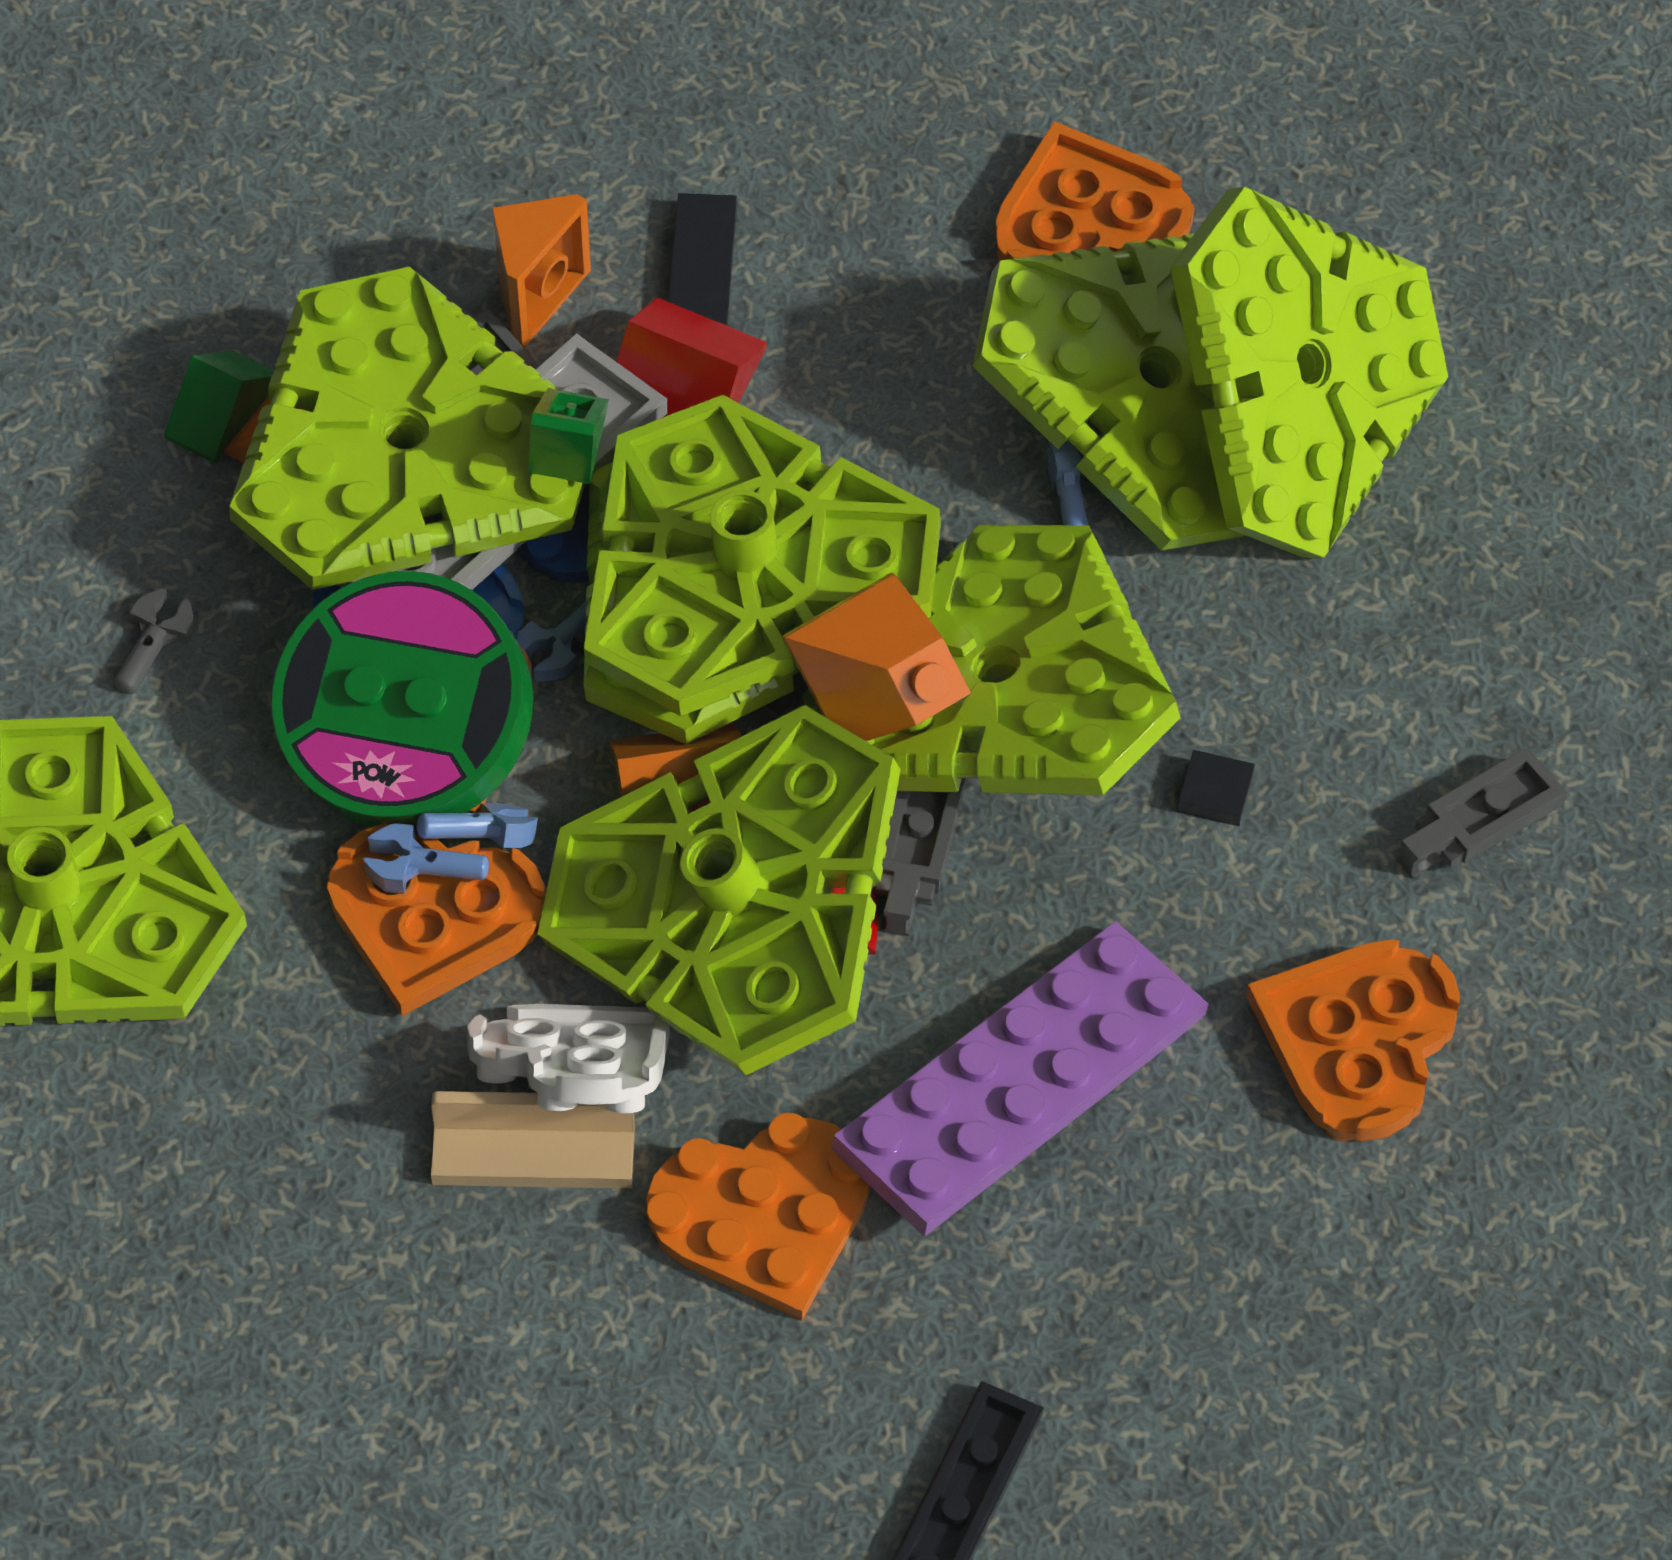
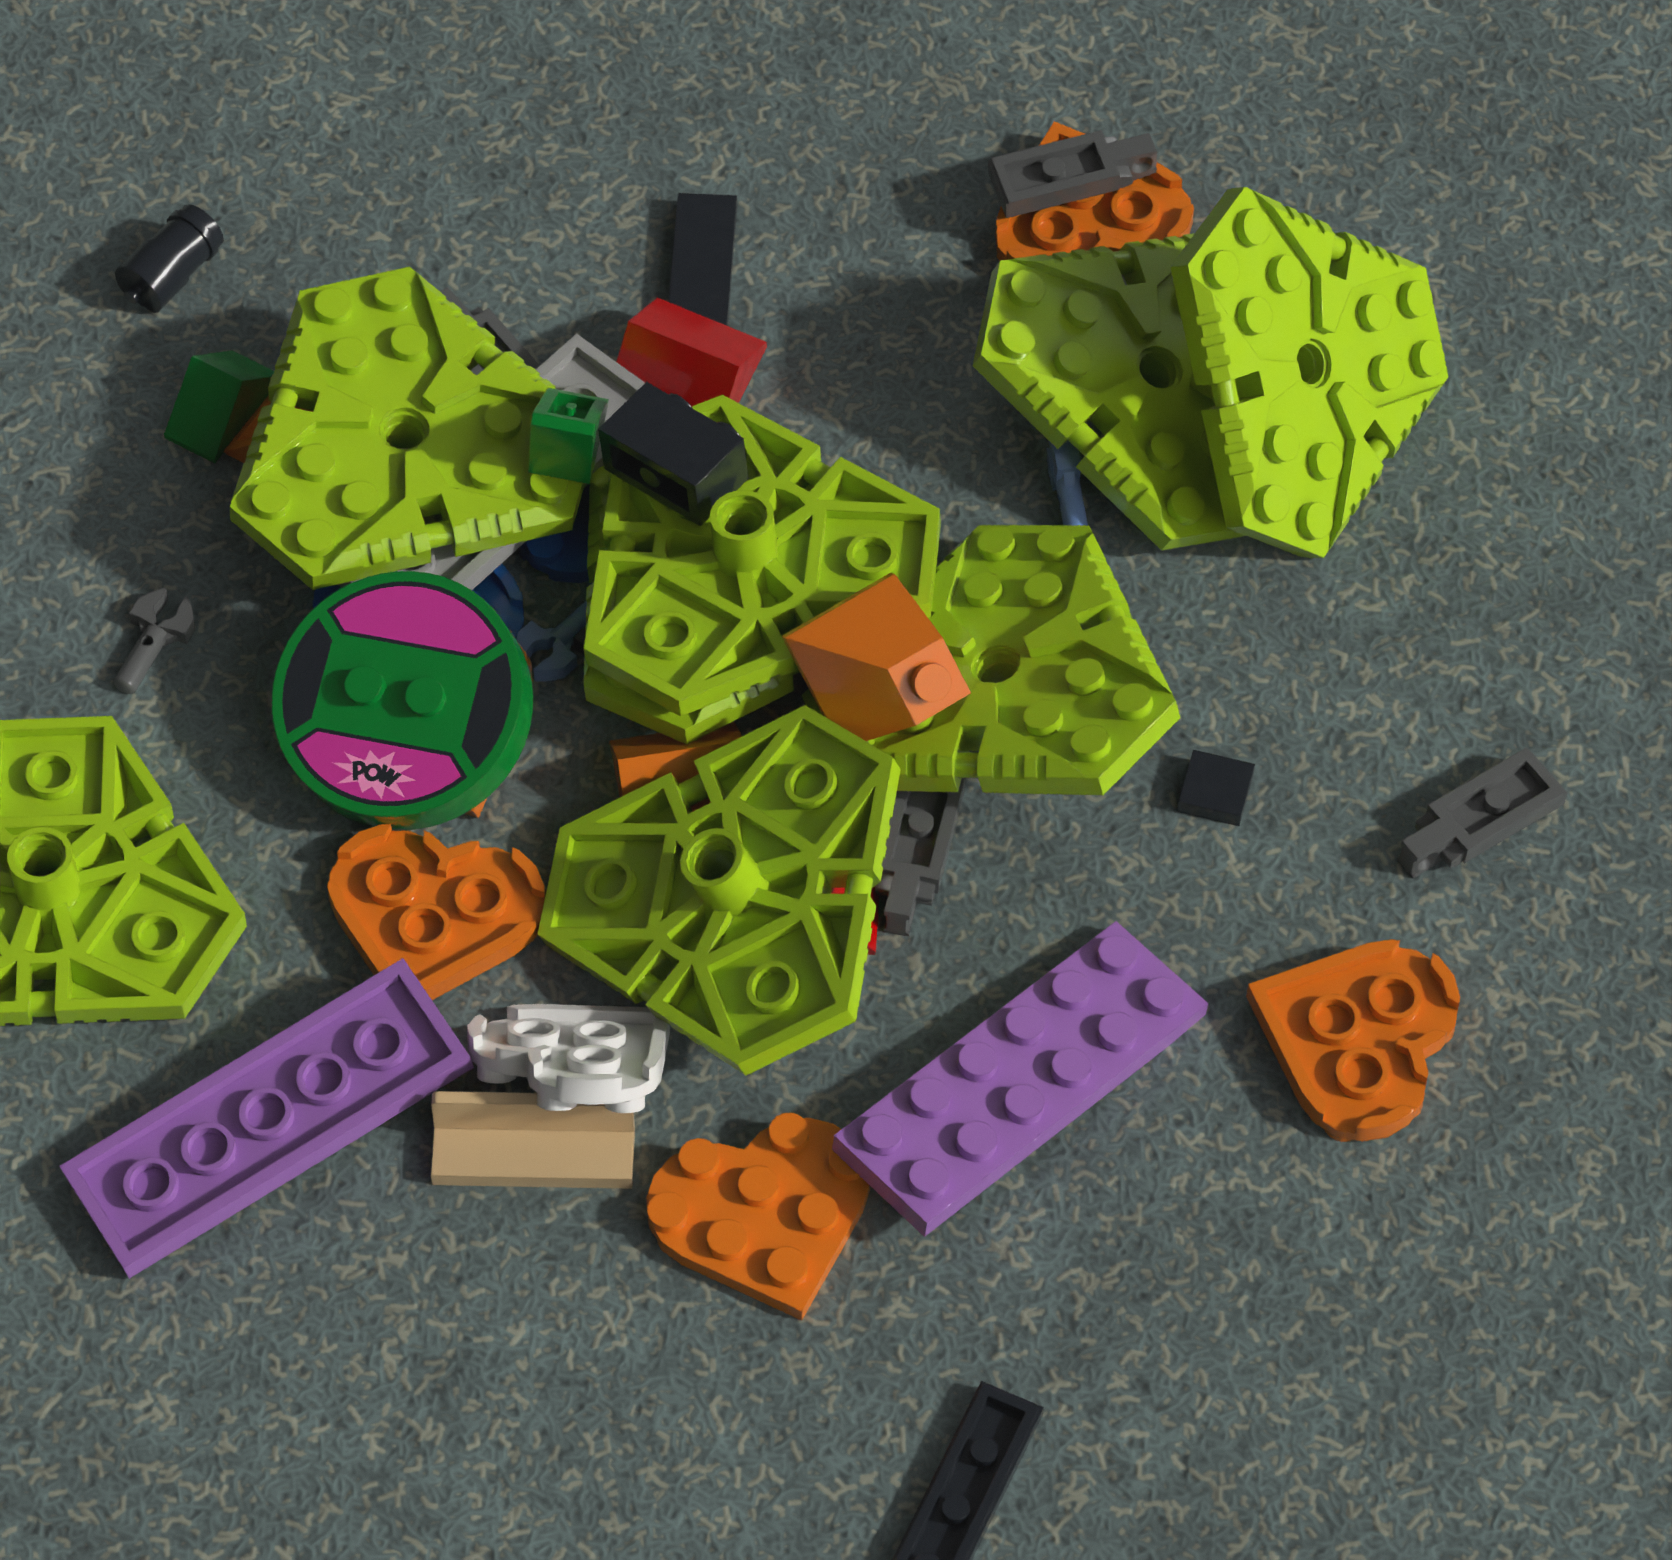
(169, 258): none -> black piece
(266, 1117): none -> medium lavender plate
(416, 860): medium blue bar -> none
(497, 821): medium blue bar -> none
(540, 258): orange slope -> none
(673, 452): none -> black brick
(1069, 170): none -> dark grey hinge

